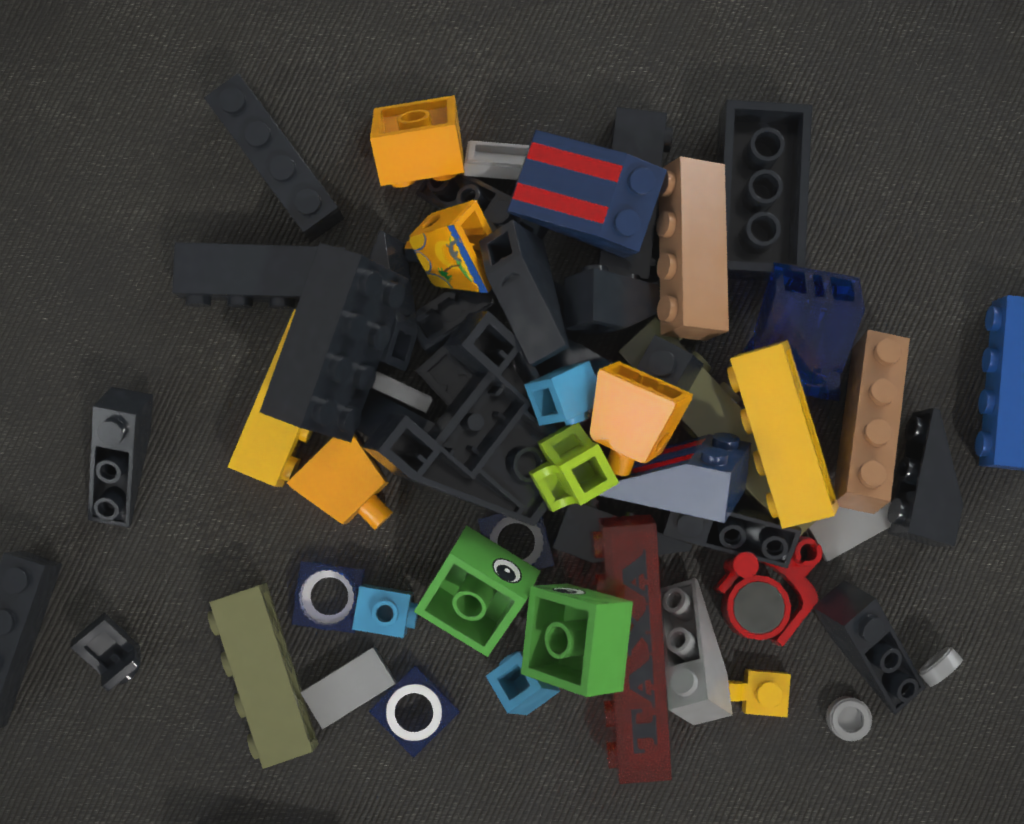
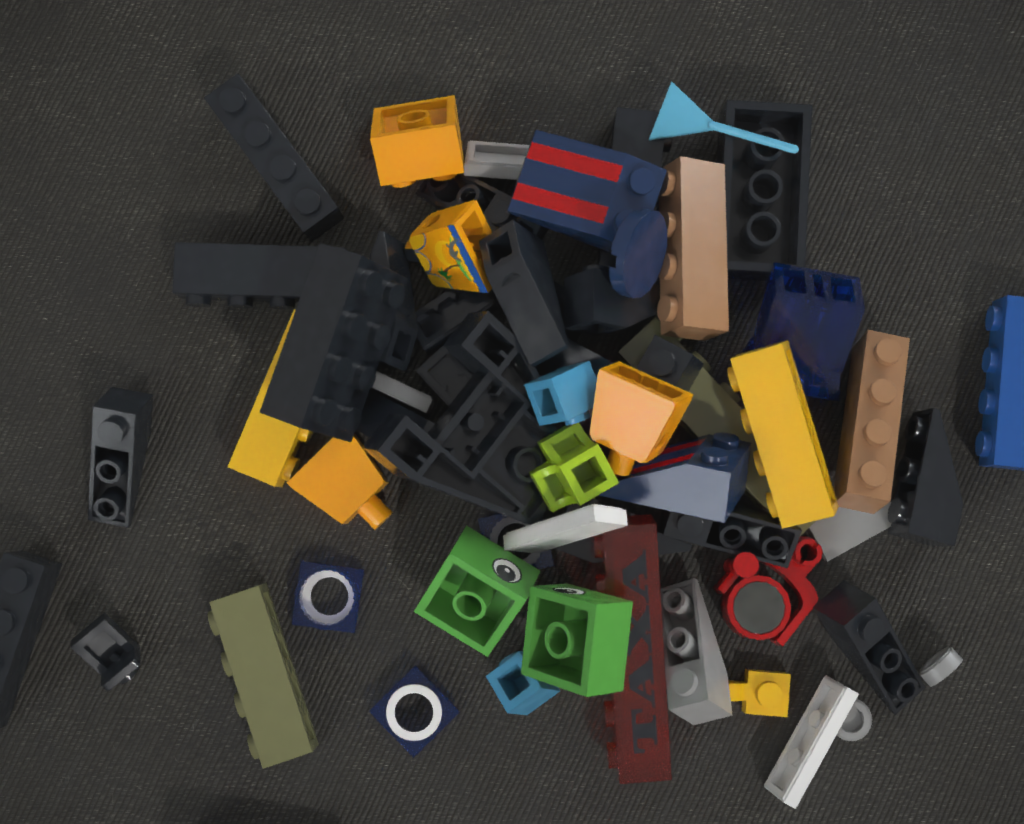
(348, 687): light grey tile -> none
(384, 611): dark azure brick -> none
(565, 528): none -> white tile
(639, 252): none -> dark blue tile
(683, 117): none -> medium azure piece
(810, 741): none -> white tile

